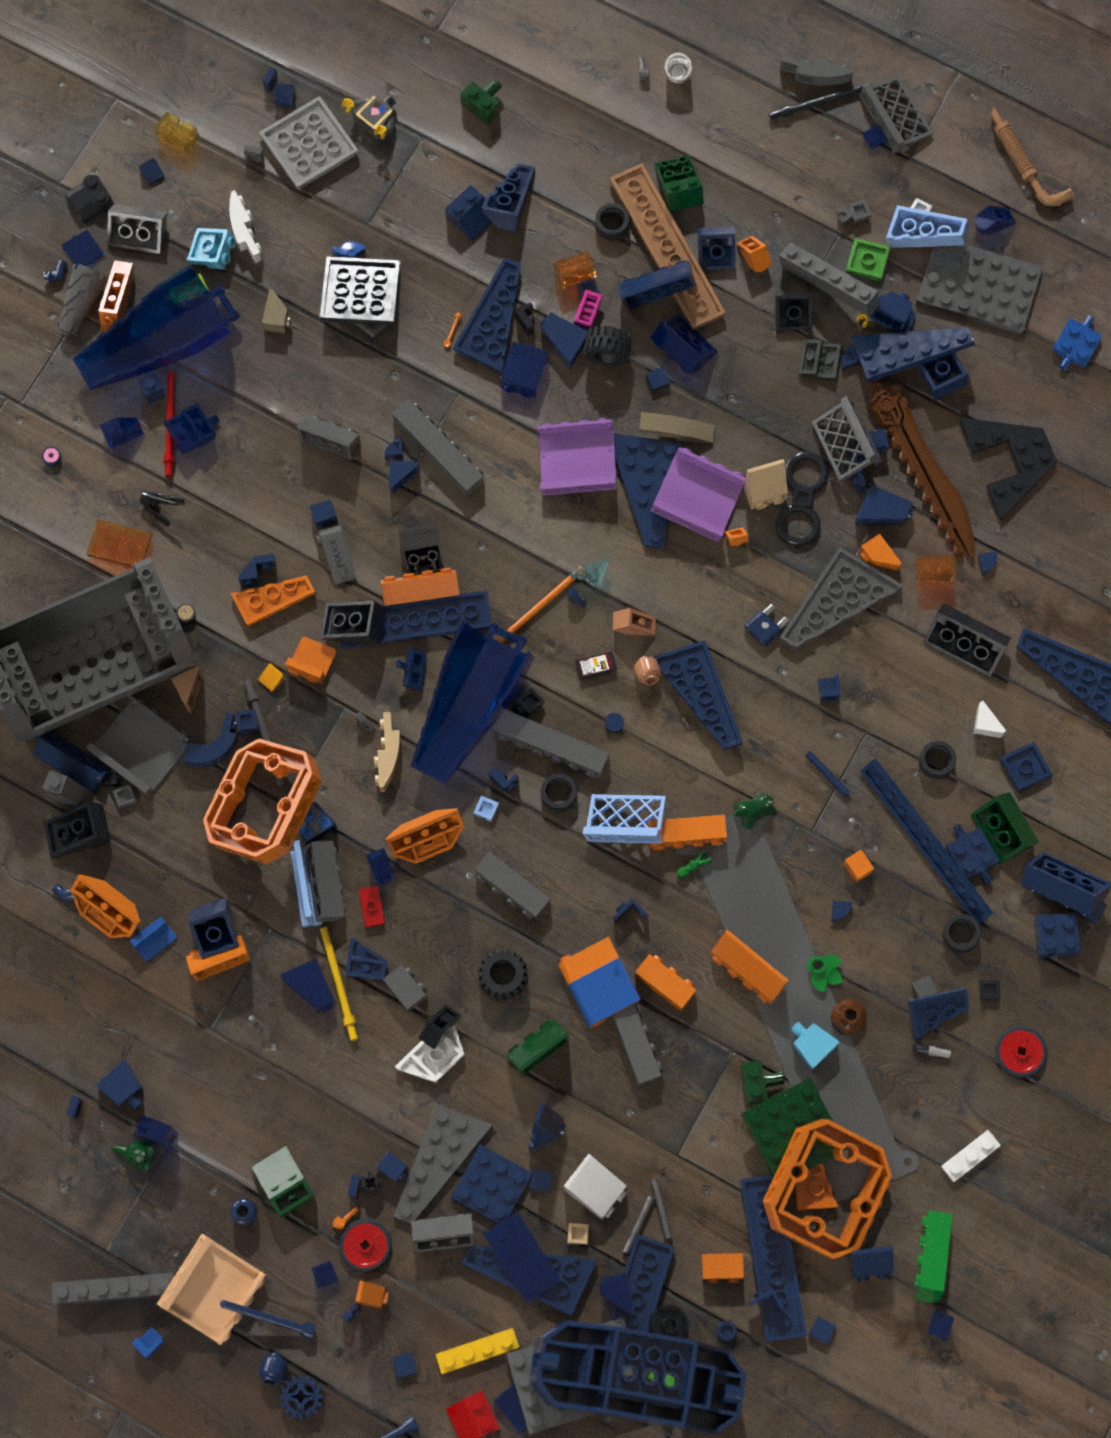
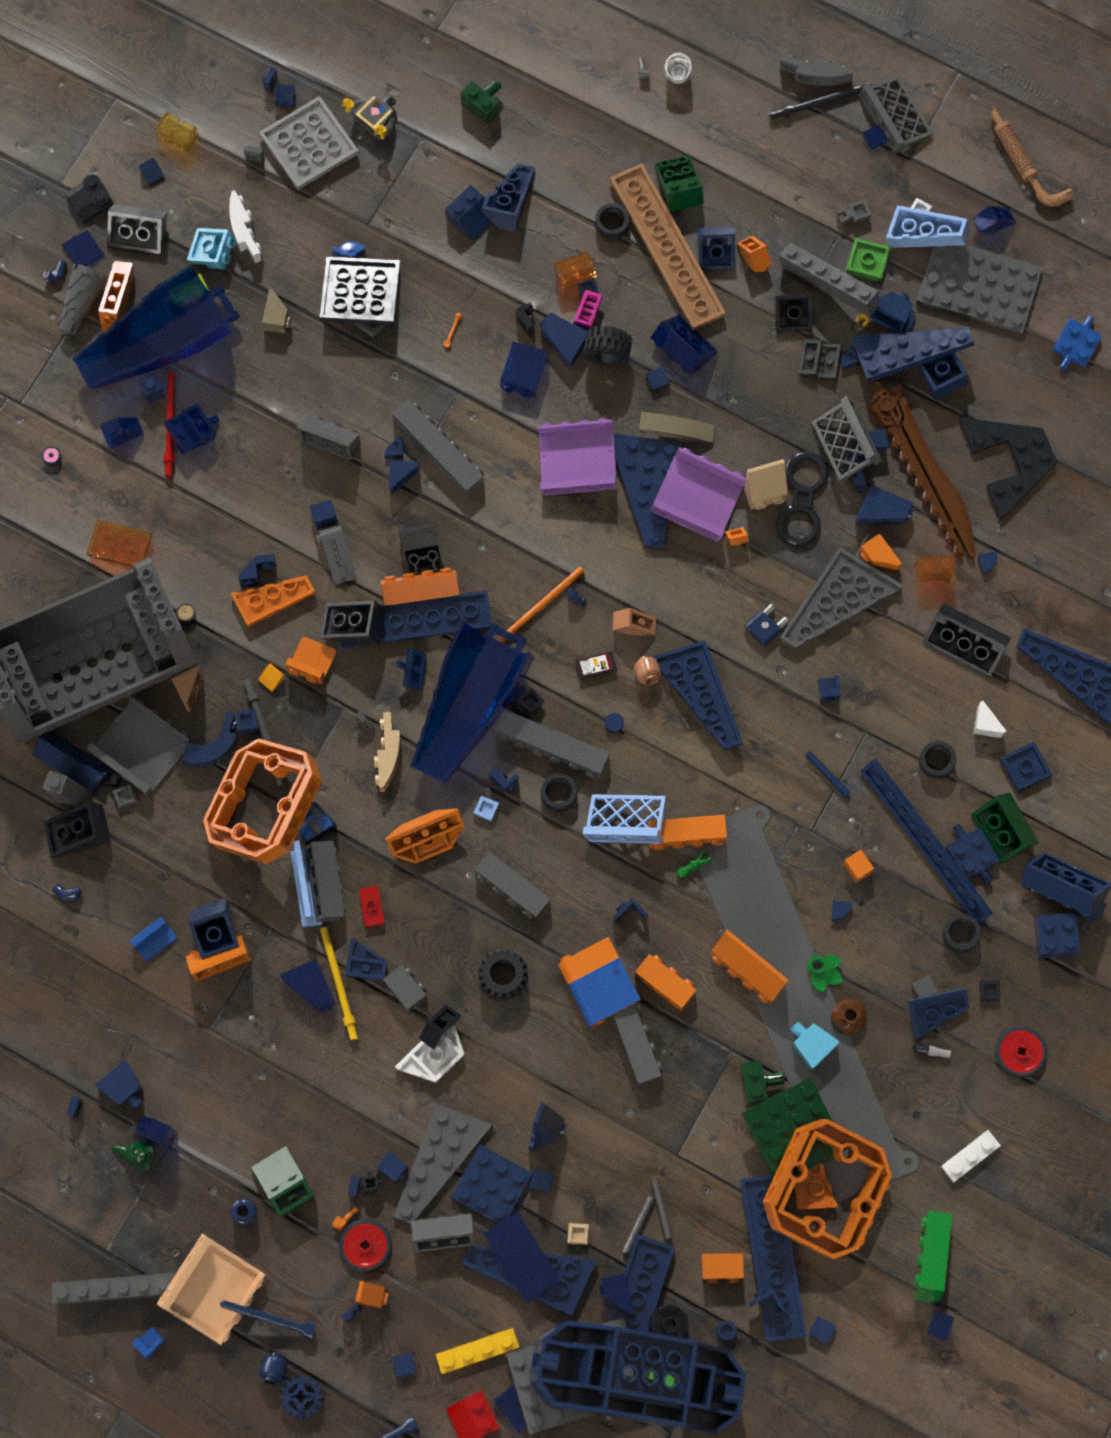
(105, 907): orange wedge -> none
(151, 499): black plant -> none
(325, 1275): clear blue panel -> none
(380, 866): clear blue slope -> none
(489, 326): dark blue wing -> none
(537, 1047): dark green slope -> none
(594, 571): clear light blue slope -> none
(595, 1187): white slope -> none
(657, 285): dark blue slope -> none
(753, 809): dark green animal -> none
(871, 1263): dark blue slope -> none

